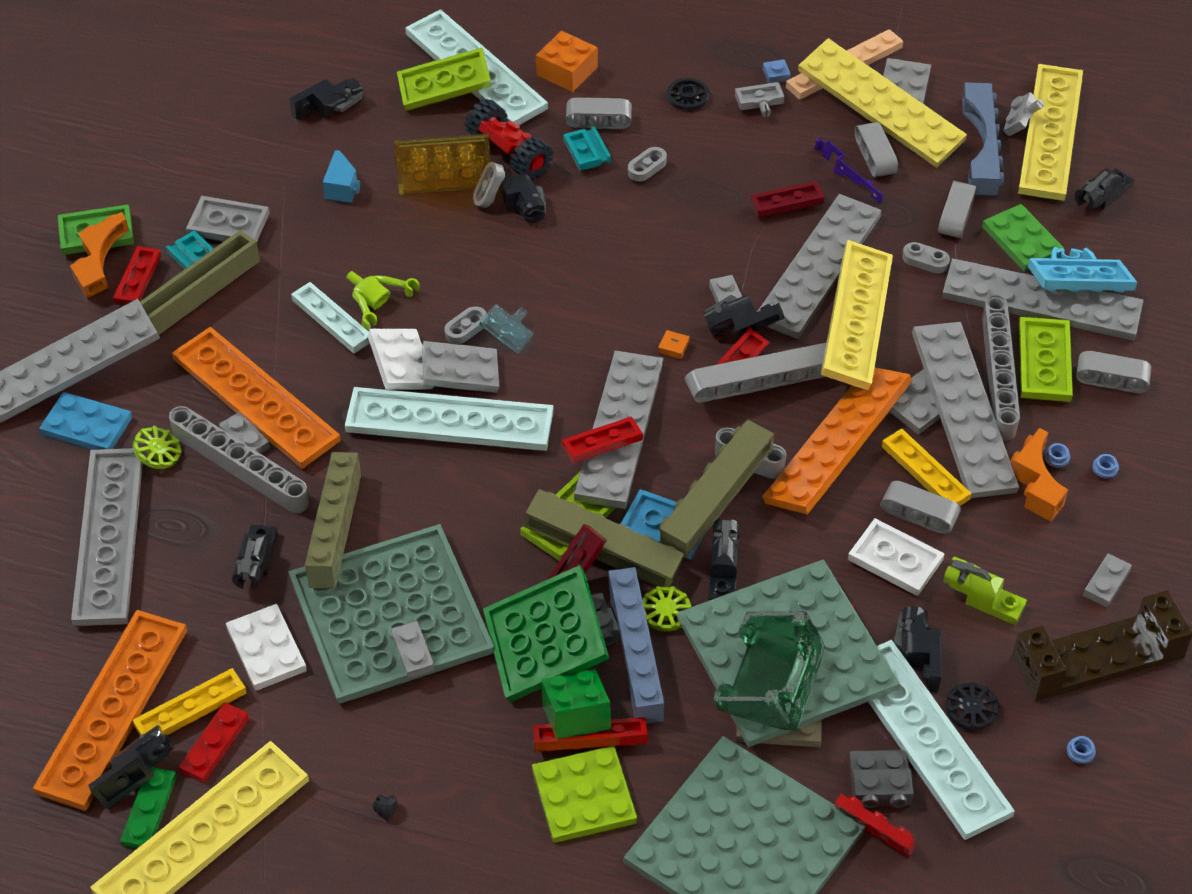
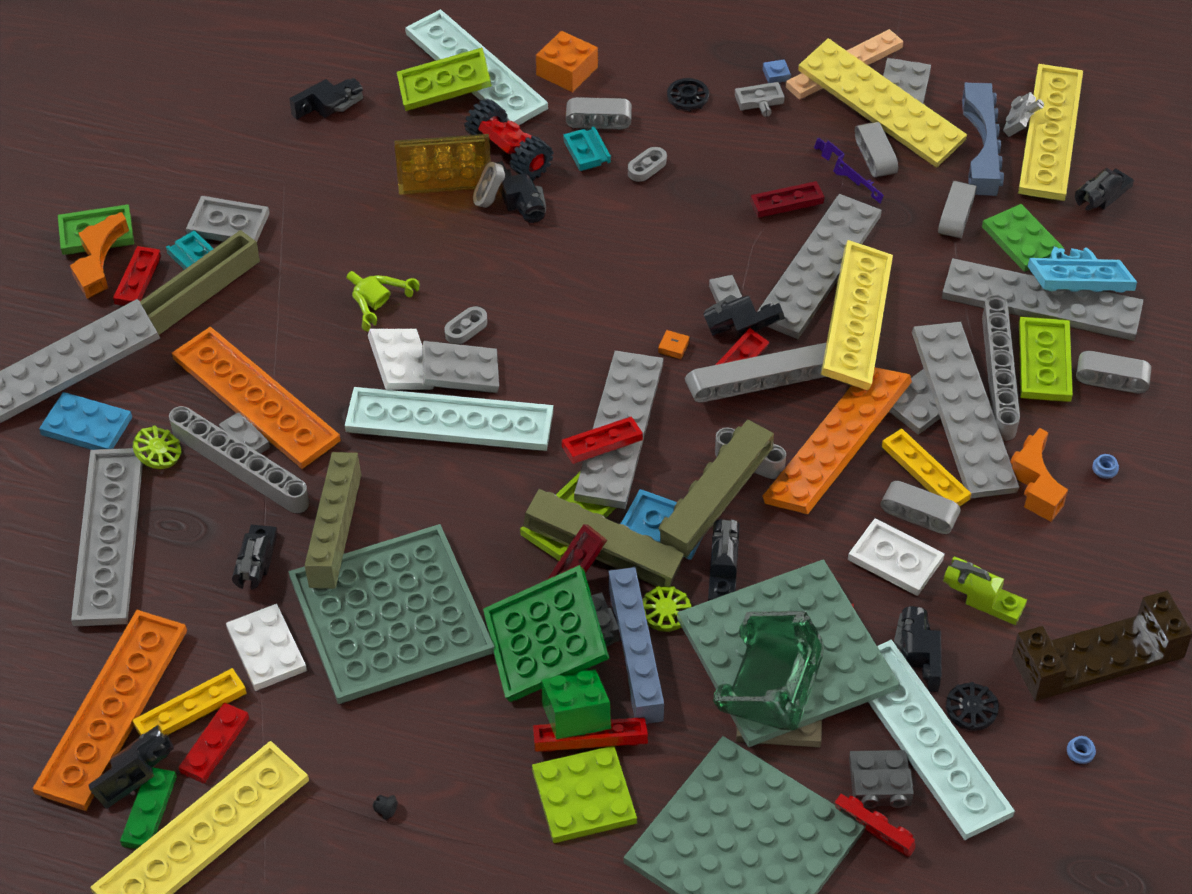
(331, 317): light aqua plate -> none
(340, 179): dark azure slope -> none
(412, 649): light grey plate -> none
(507, 327): clear light blue plate -> none
(926, 257): light grey plate -> none
(1057, 455): medium blue plate -> none
(1107, 580): light grey plate -> none

